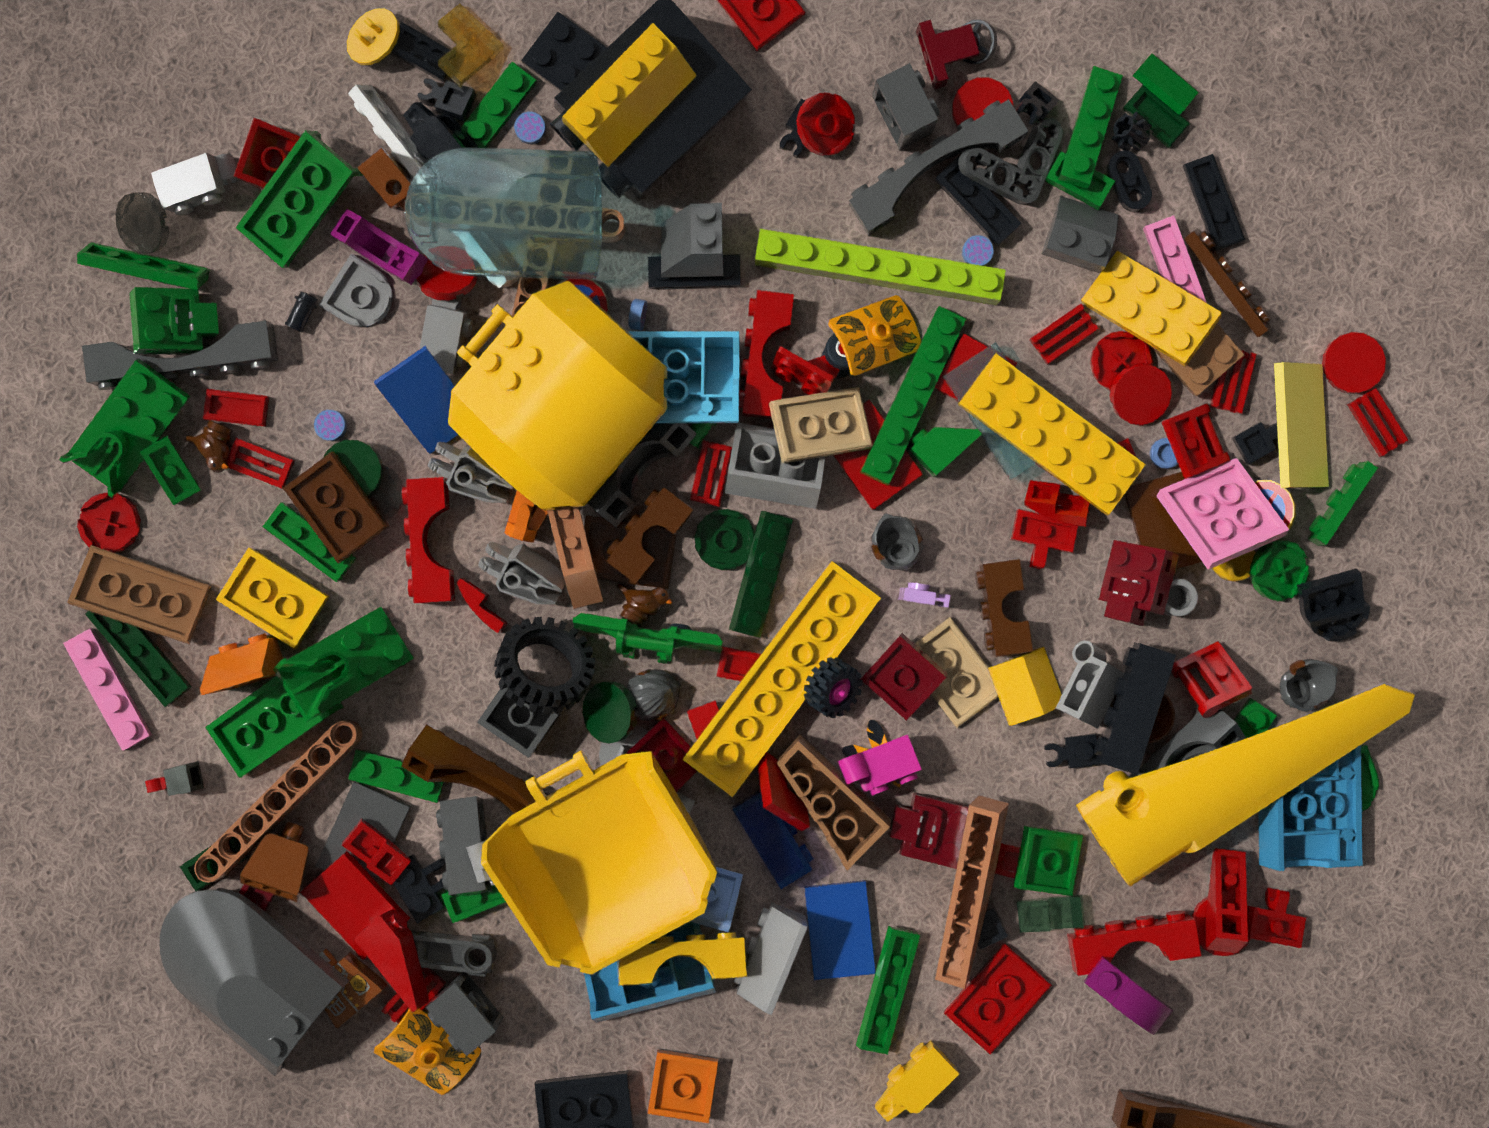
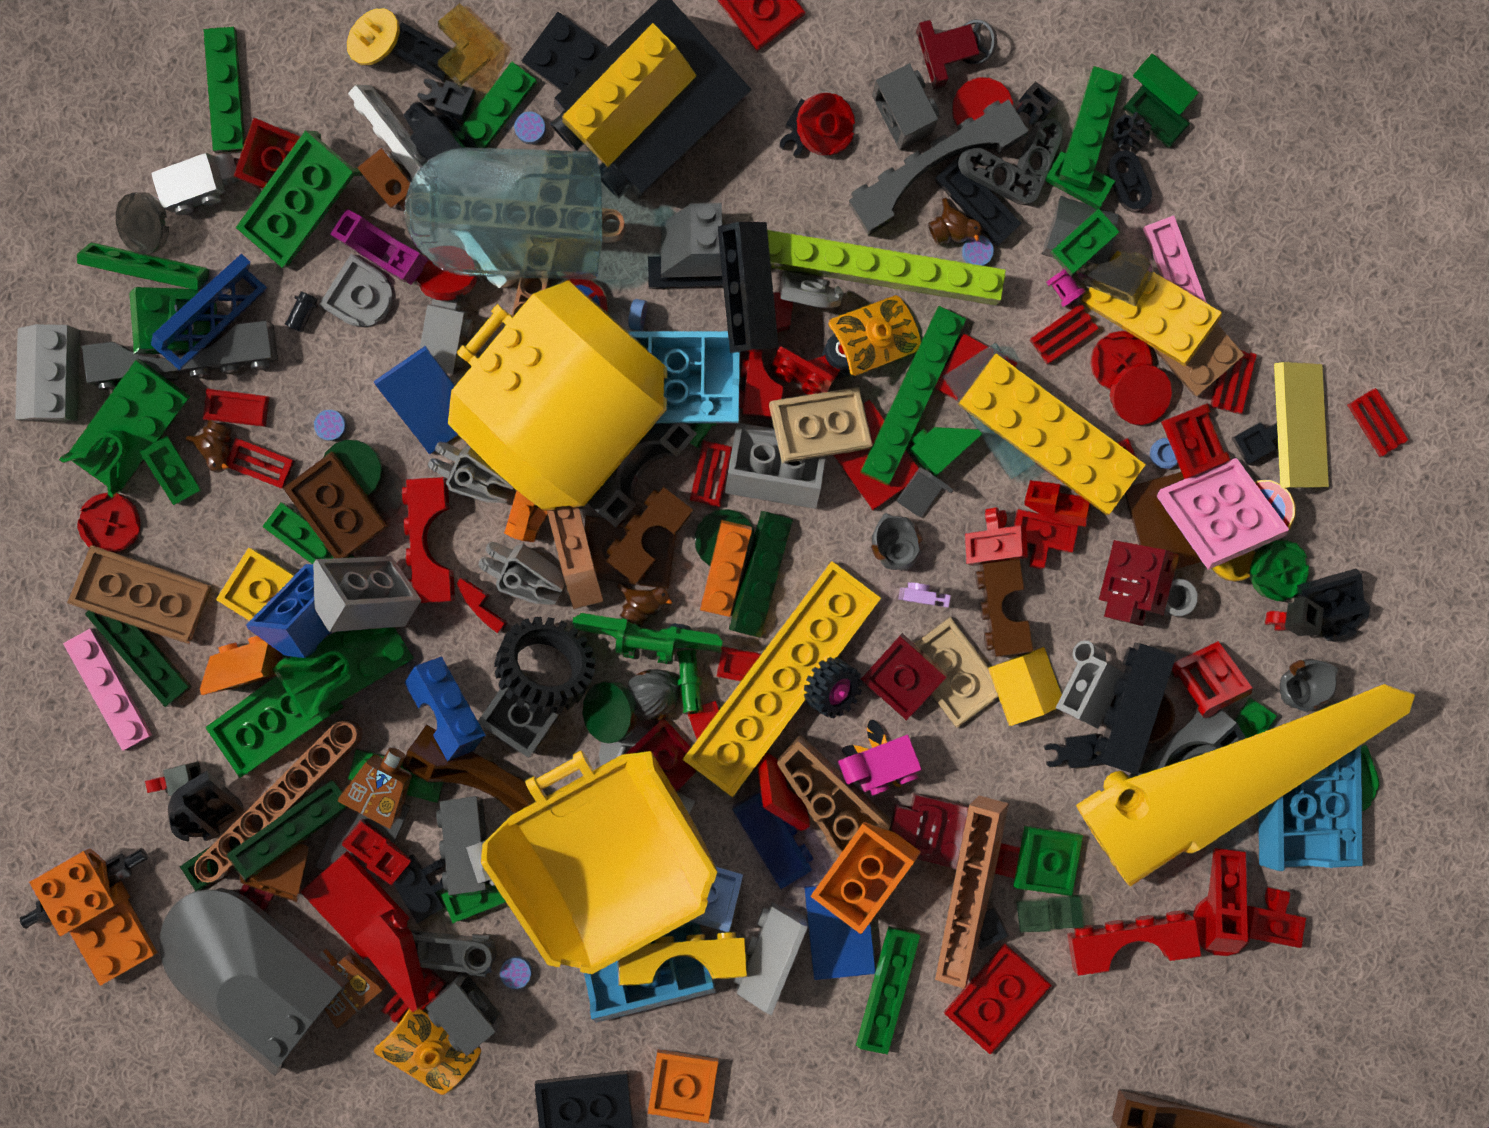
(47, 373): none -> light grey slope
(93, 905): none -> orange piece
(199, 304): none -> blue fence
(201, 807): none -> black slope
(224, 89): none -> green plate
(287, 831): none -> dark green plate
(290, 618): none -> blue slope
(362, 593): none -> light grey slope
(379, 788): none -> dark orange torso
(457, 726): none -> blue arch
(515, 972): none -> medium blue tile
(689, 682): none -> green pin
(725, 568): none -> orange plate
(748, 287): none -> black brick
(809, 290): none -> light grey tile
(865, 875): none -> orange slope
(916, 1082): yellow hinge -> none
(921, 492): none -> dark grey bracket
(953, 226): none -> reddish brown animal
(996, 542): none -> plate
(1065, 287): none -> dark pink bush
(1084, 242): none -> green plate
(1121, 278): none -> clear smoke arch
(1128, 996): magenta arch -> none
(1213, 202): black tile -> none
(1237, 292): reddish brown plate -> none
(1301, 618): none -> pearl dark grey piece
(1341, 502): green plate -> none
(1354, 362): red tile -> none

